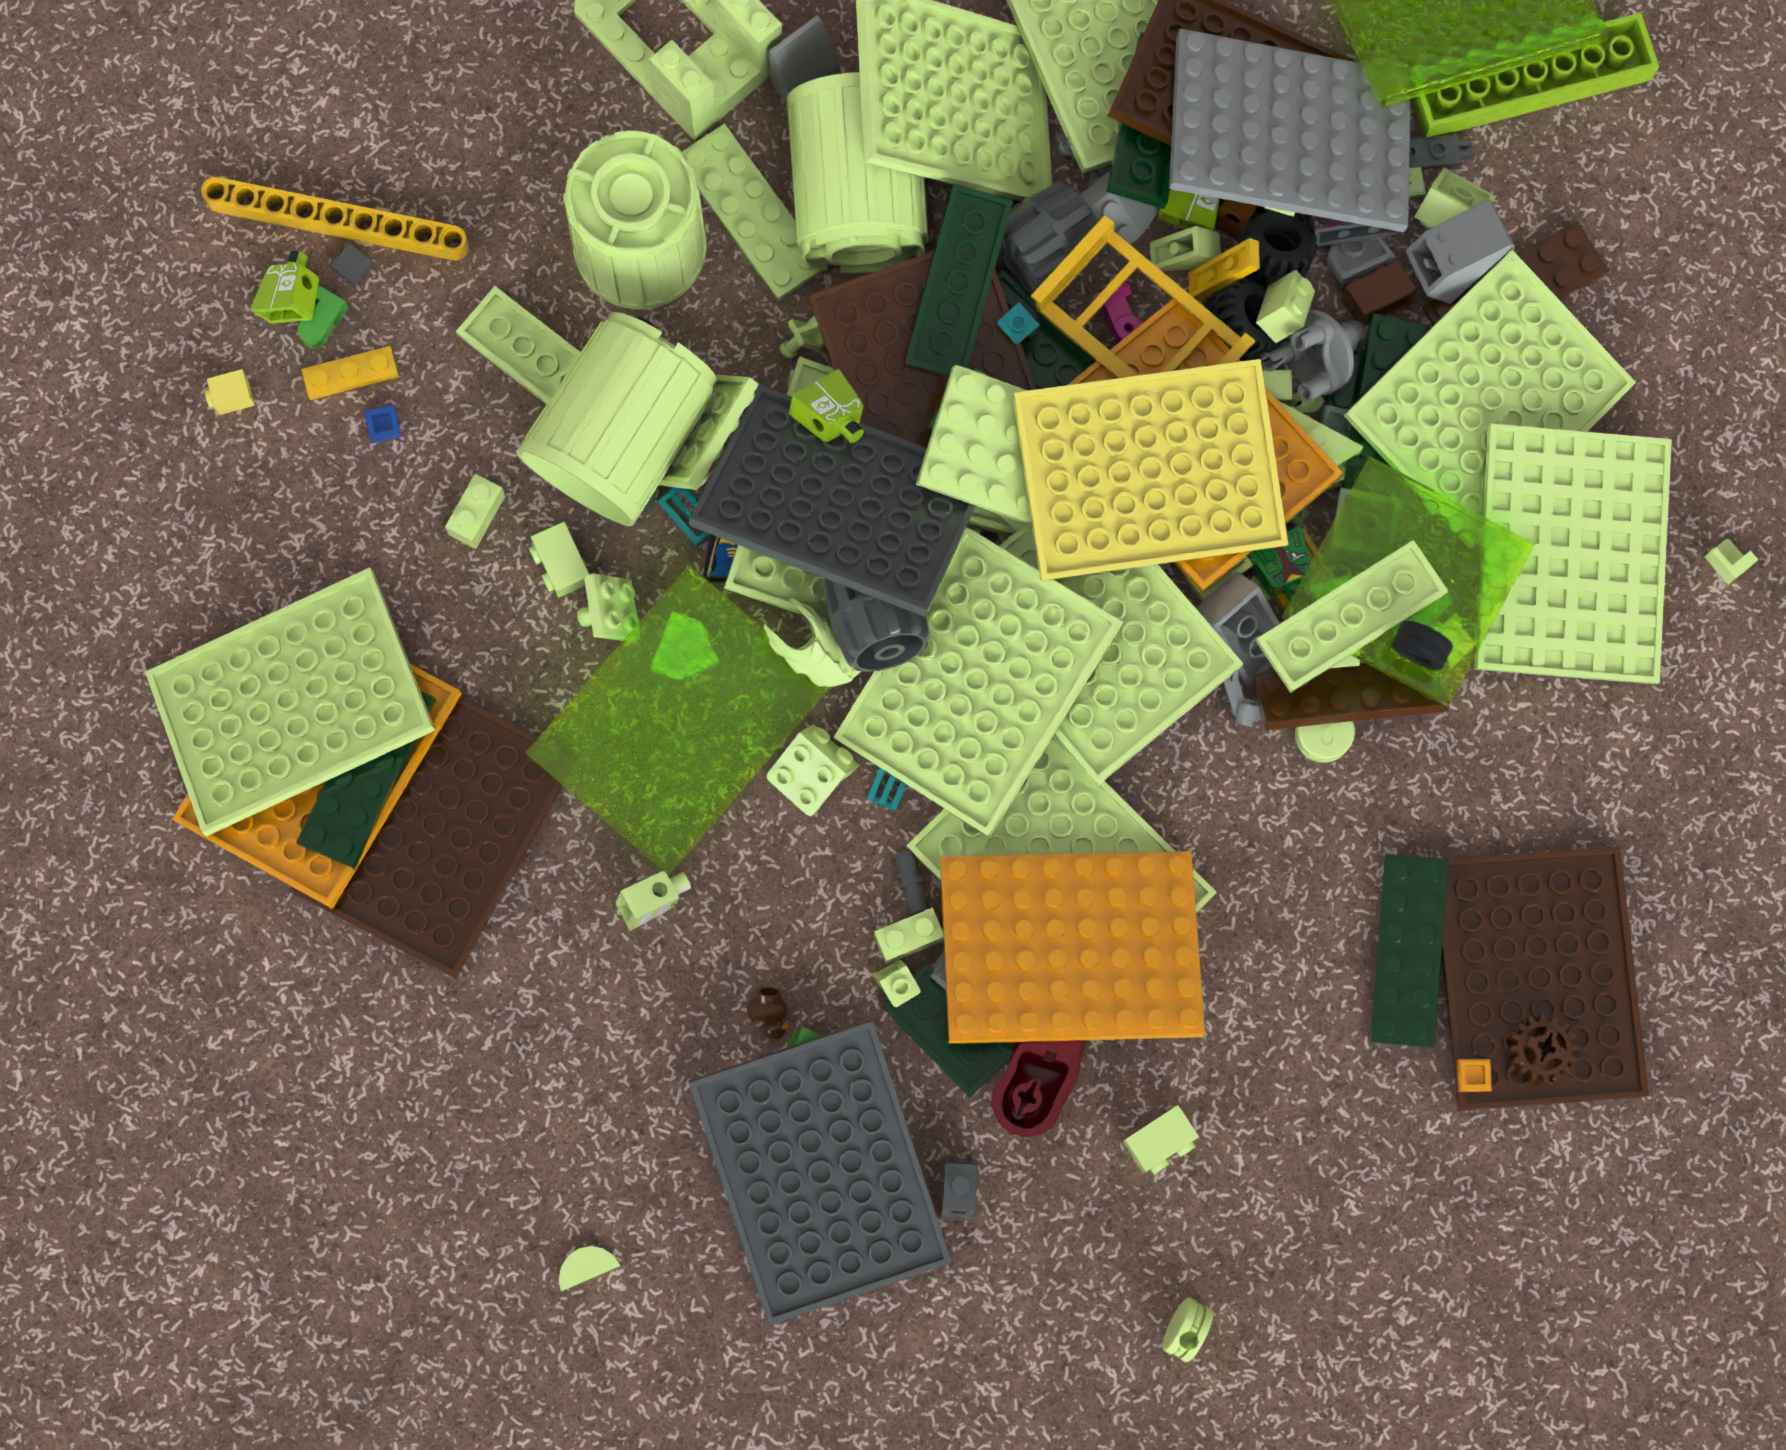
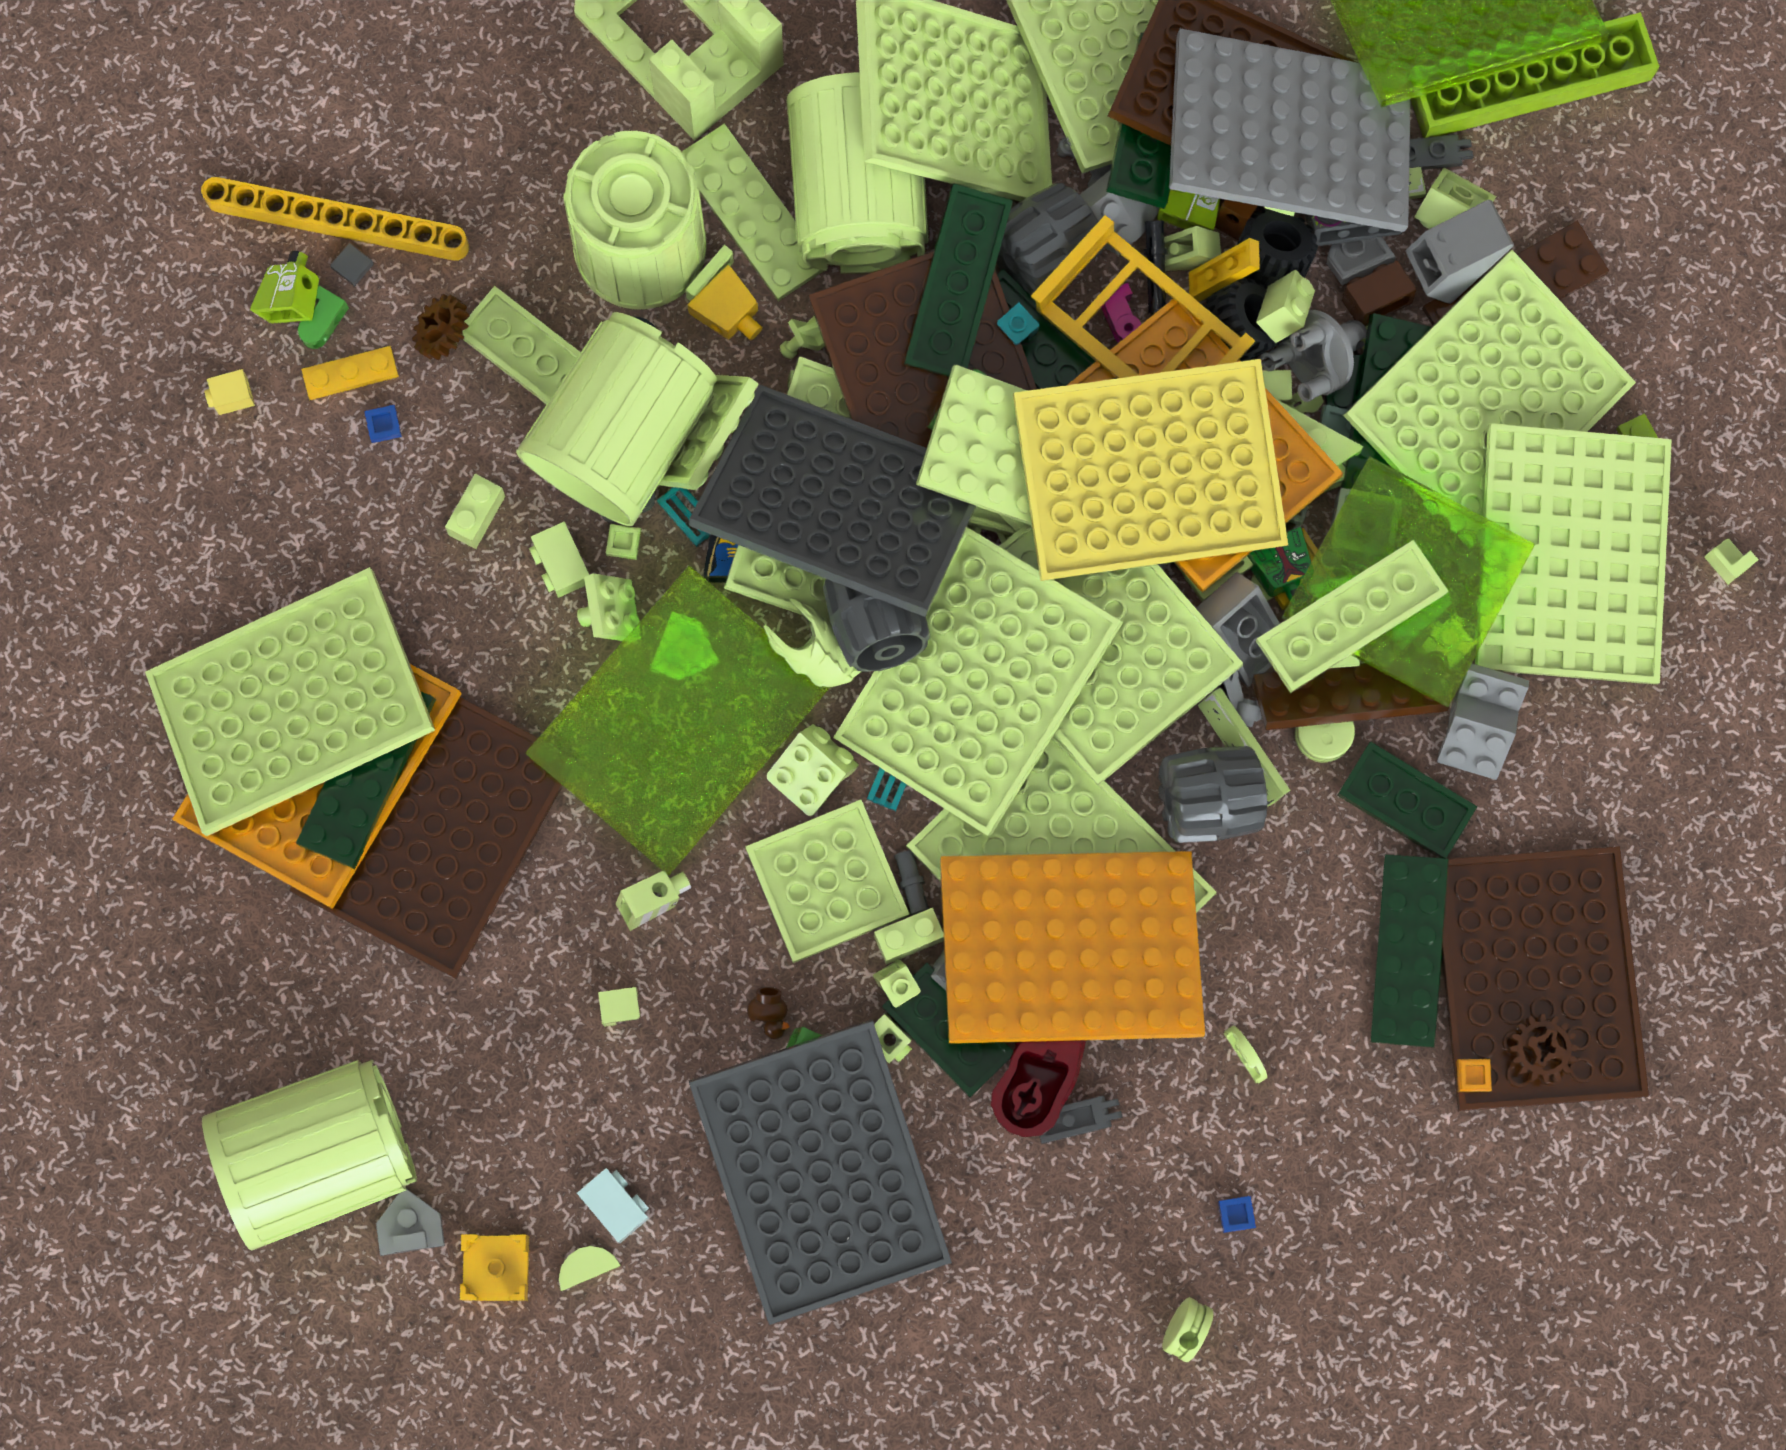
(308, 1152): none -> yellowish green container
(409, 1226): none -> light grey plate
(440, 327): none -> reddish brown gear
(495, 1268): none -> yellow panel
(613, 1204): none -> light aqua brick
(619, 1005): none -> yellowish green panel
(623, 541): none -> yellowish green tile
(712, 269): none -> yellowish green tile
(726, 306): none -> yellow torso
(802, 58): light grey slope -> none
(827, 881): none -> yellowish green plate
(829, 408): lime torso -> none
(900, 1049): none -> yellowish green brick
(959, 1189): dark grey torso -> none
(1082, 1118): none -> dark grey hinge
(1155, 253): none -> black pin
(1161, 1140): yellowish green brick -> none
(1213, 794): none -> dark grey wheel
(1235, 733): none -> yellowish green tile
(1236, 1214): none -> blue plate
(1246, 1054): none -> yellowish green tile
(1407, 800): none -> dark green plate
(1422, 645): black tyre -> none
(1483, 721): none -> light grey bracket
(1638, 426): none -> lime plate

